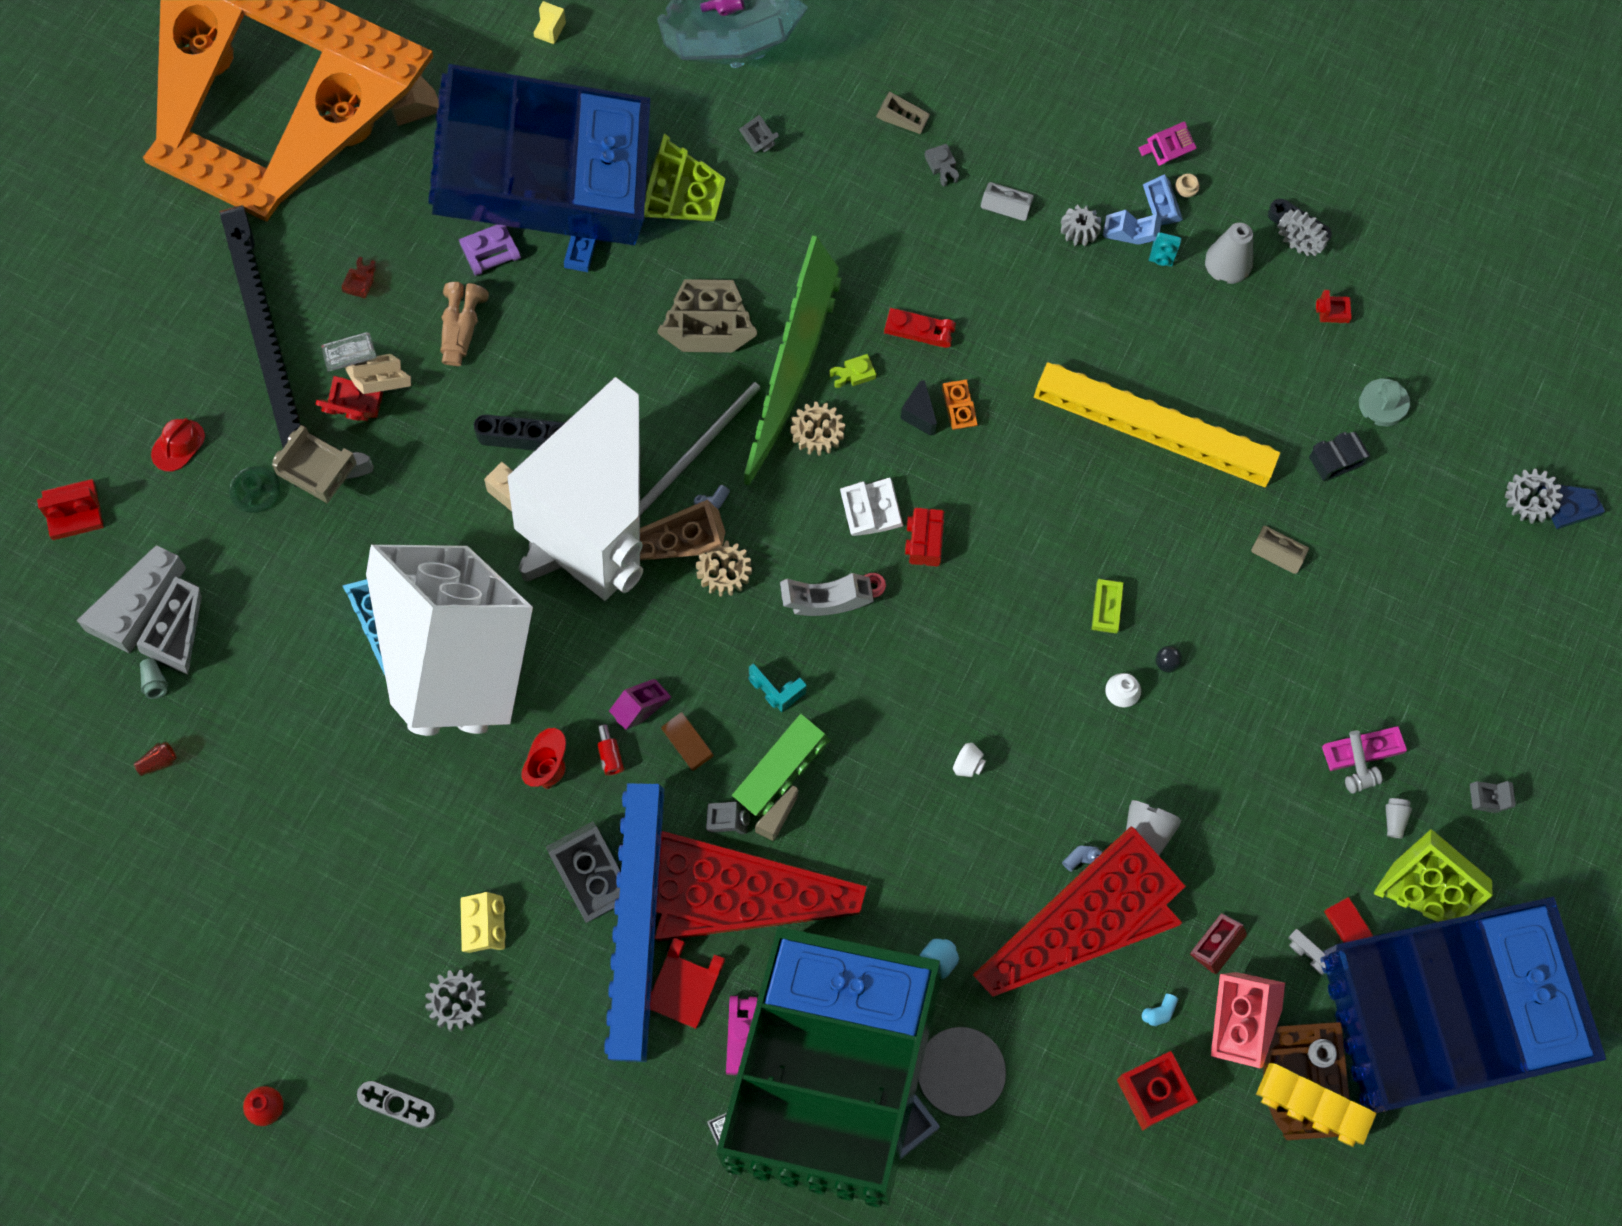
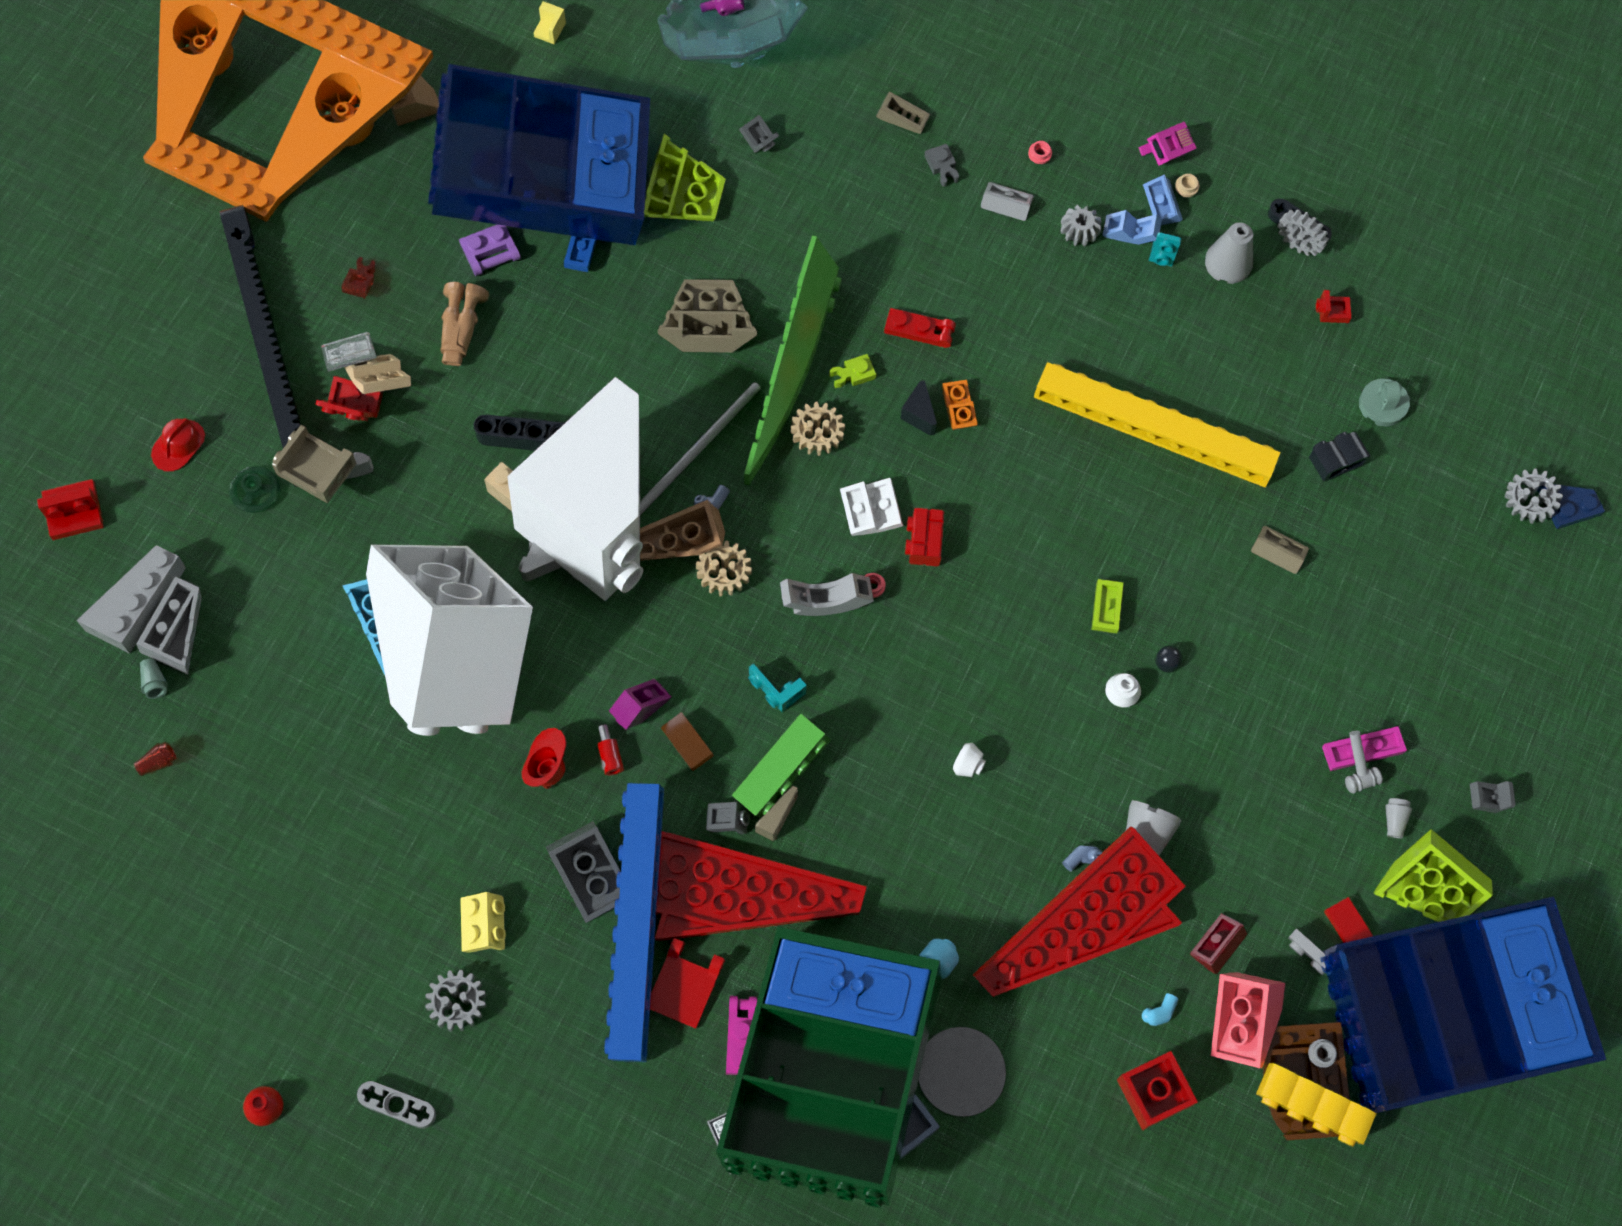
(1040, 147): none -> coral plate

